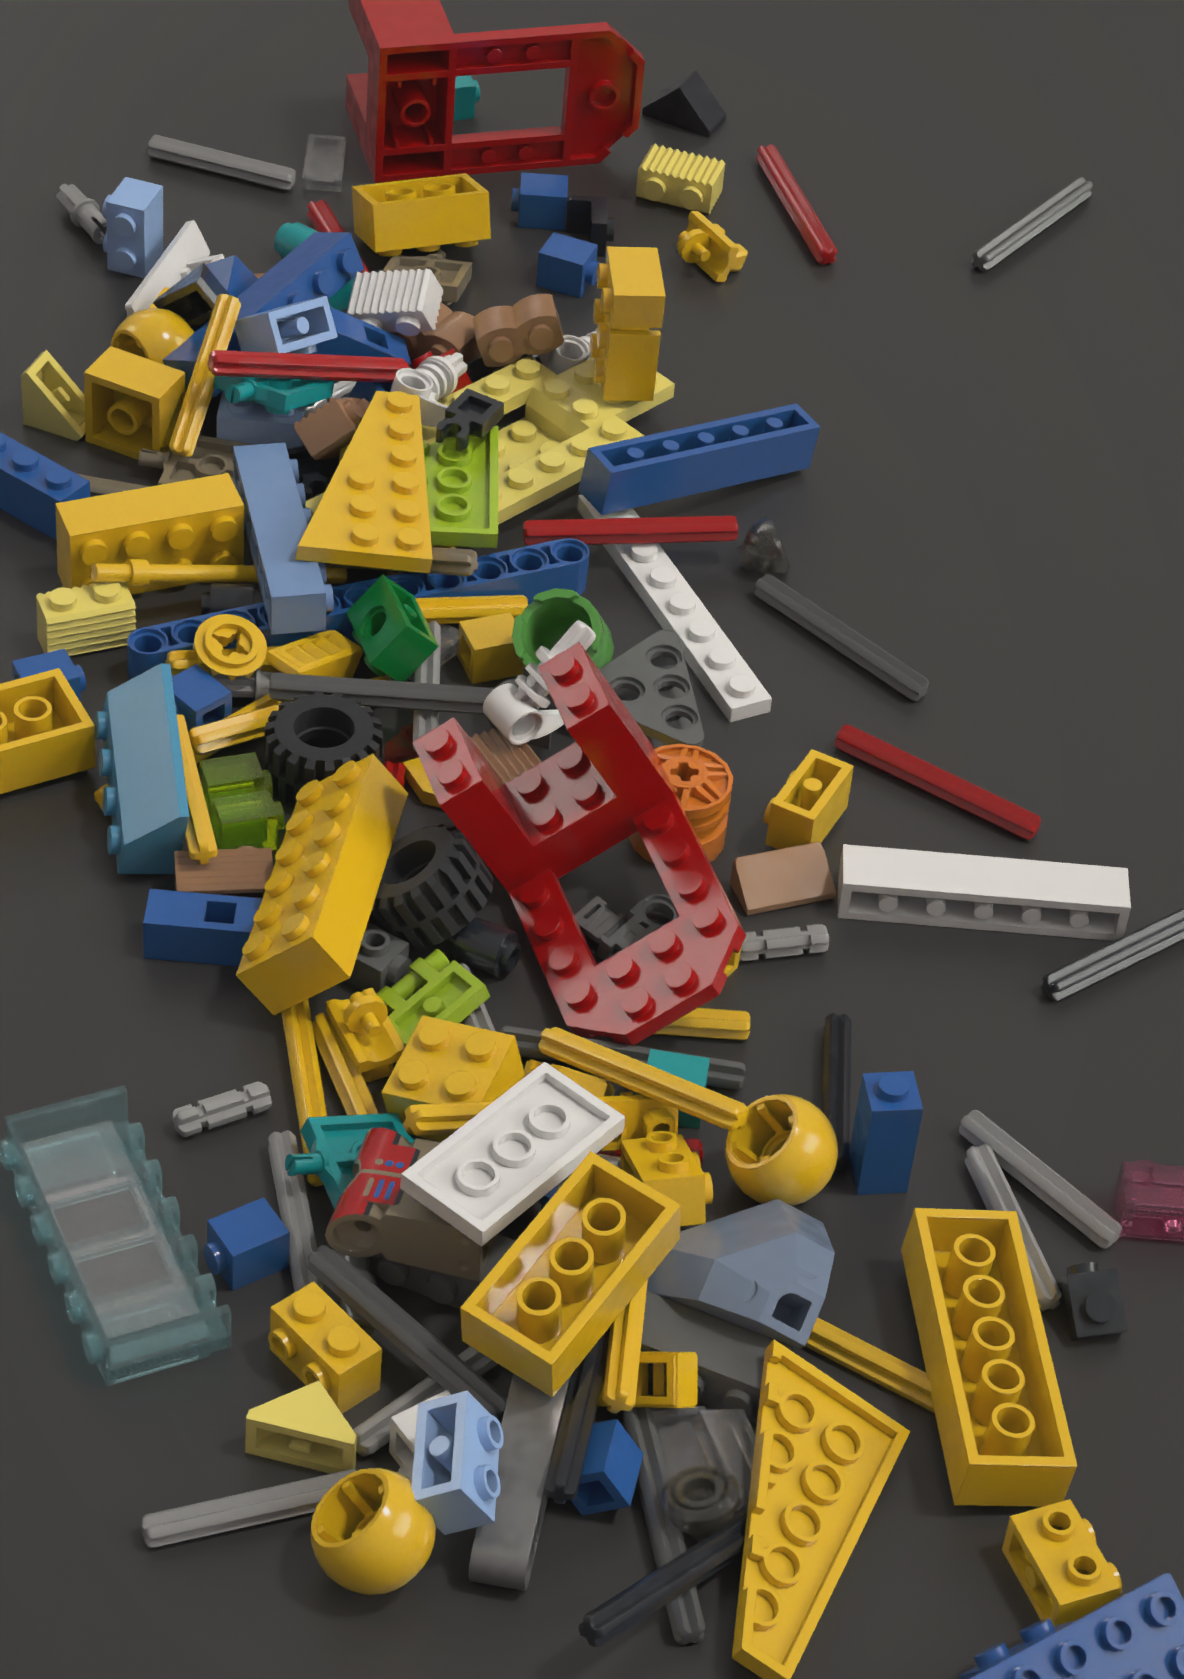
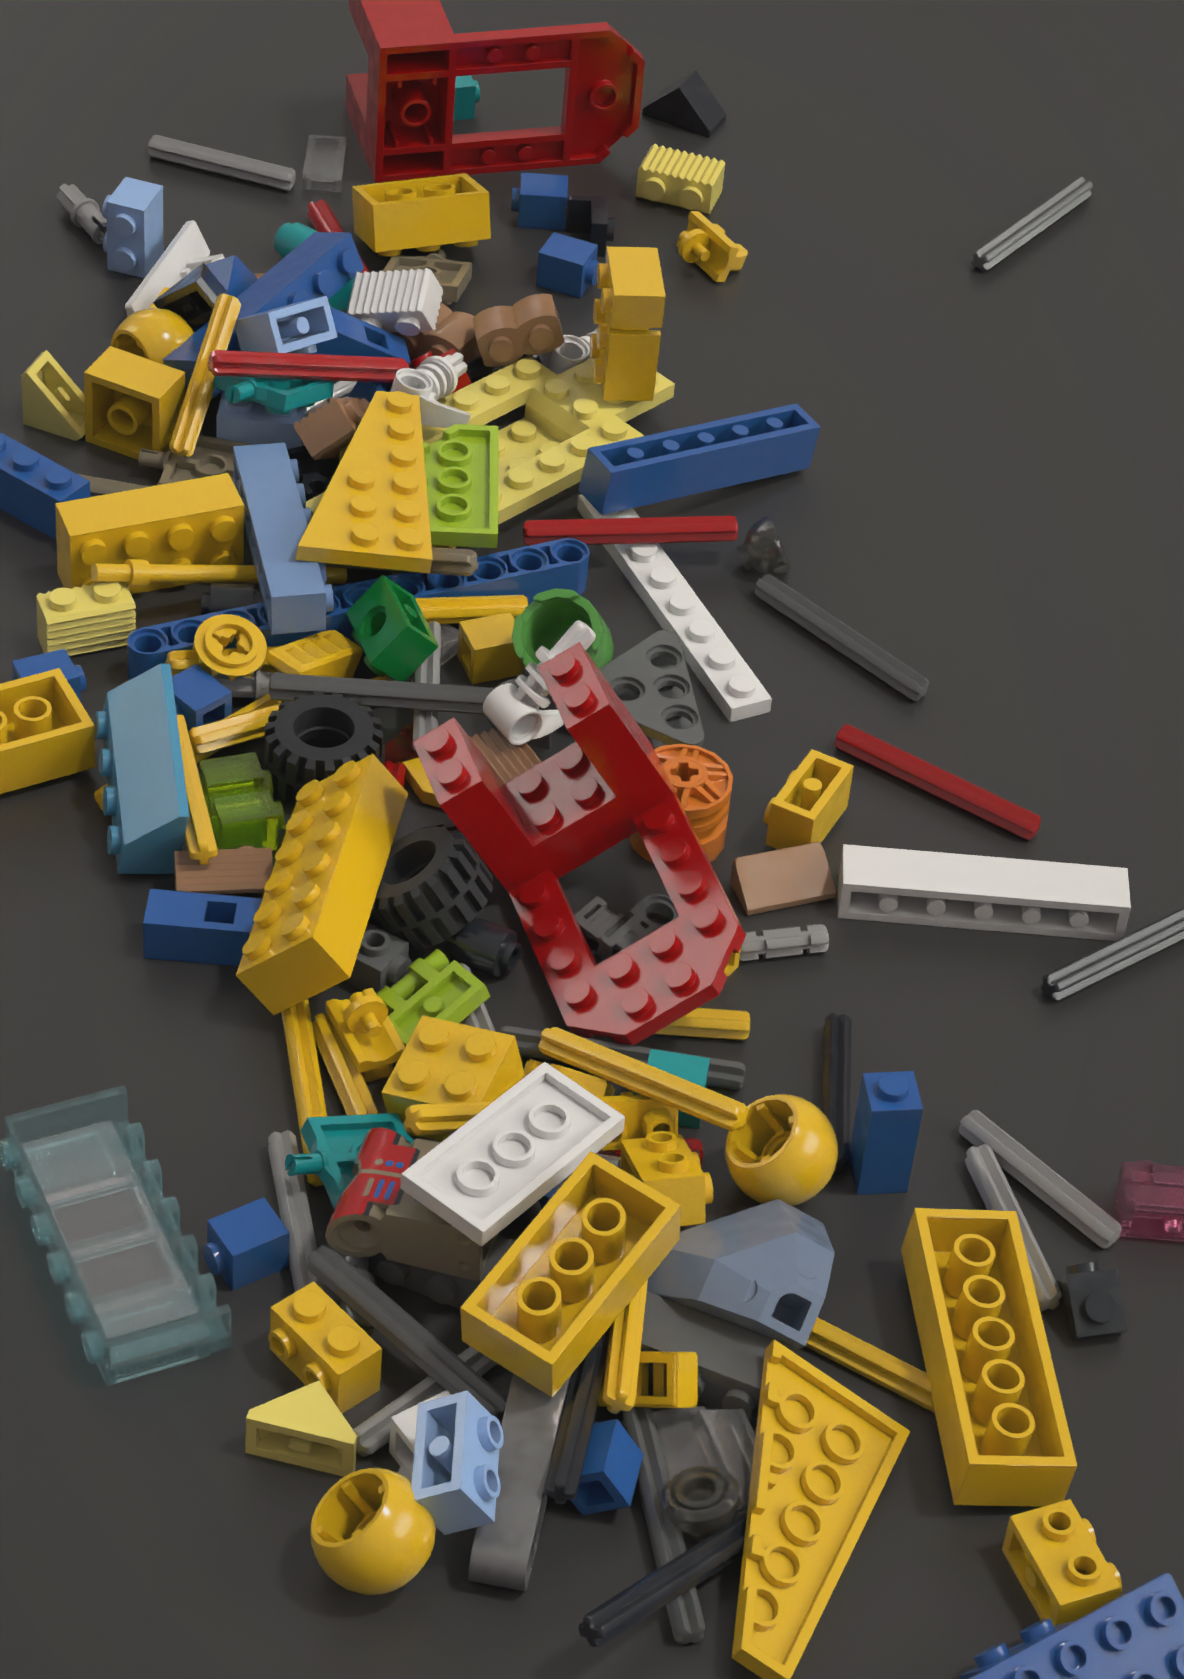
(221, 1109): light grey axle -> none
(237, 1511): light grey axle -> none
(467, 416): black plate -> none
(797, 205): red axle -> none

